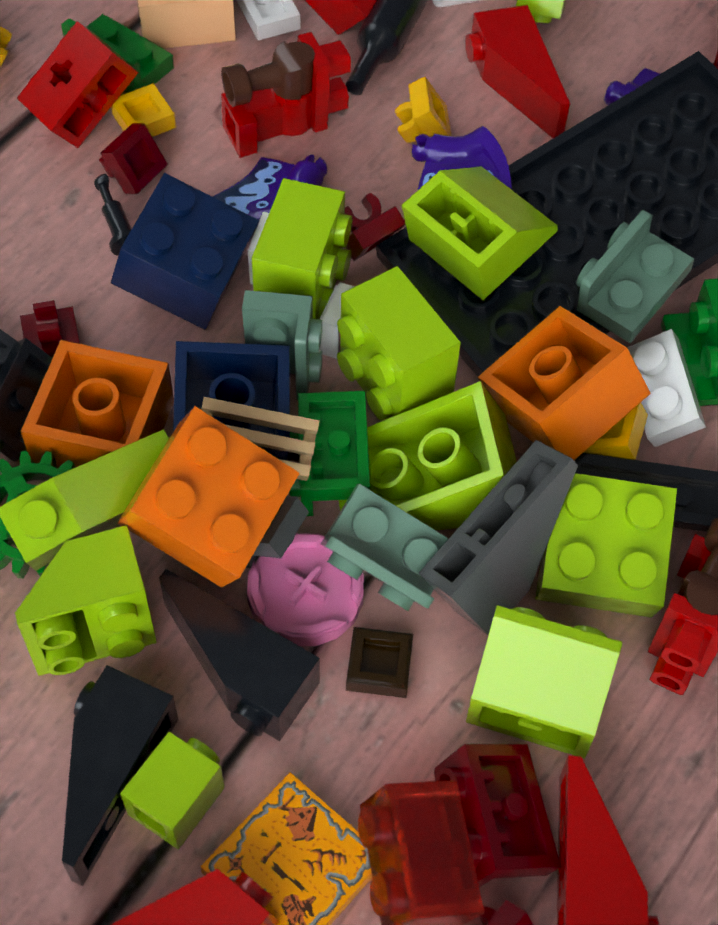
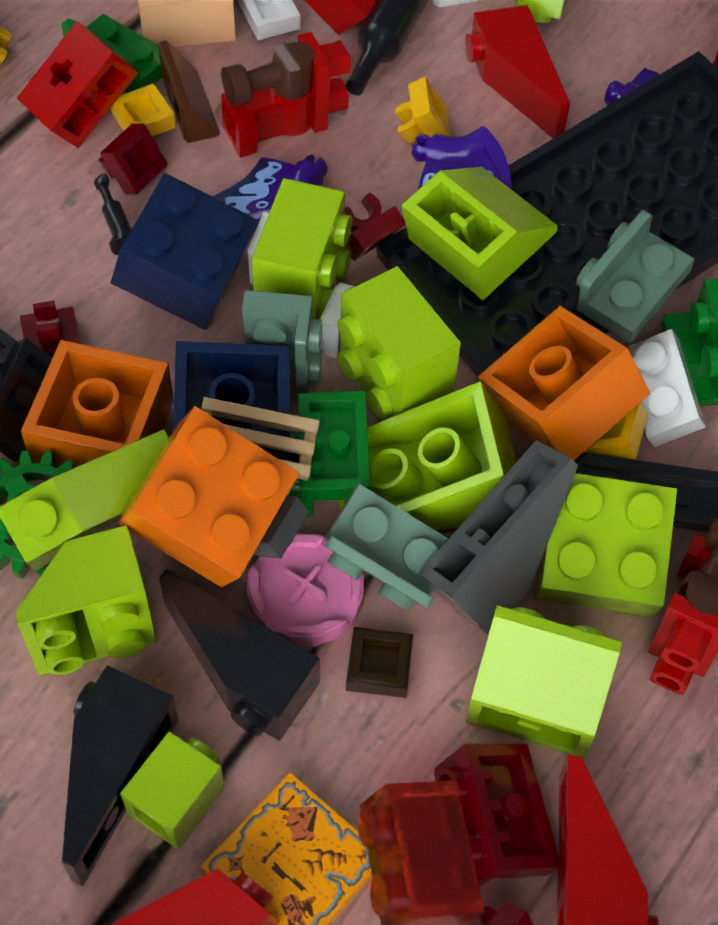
(186, 95): none -> reddish brown slope

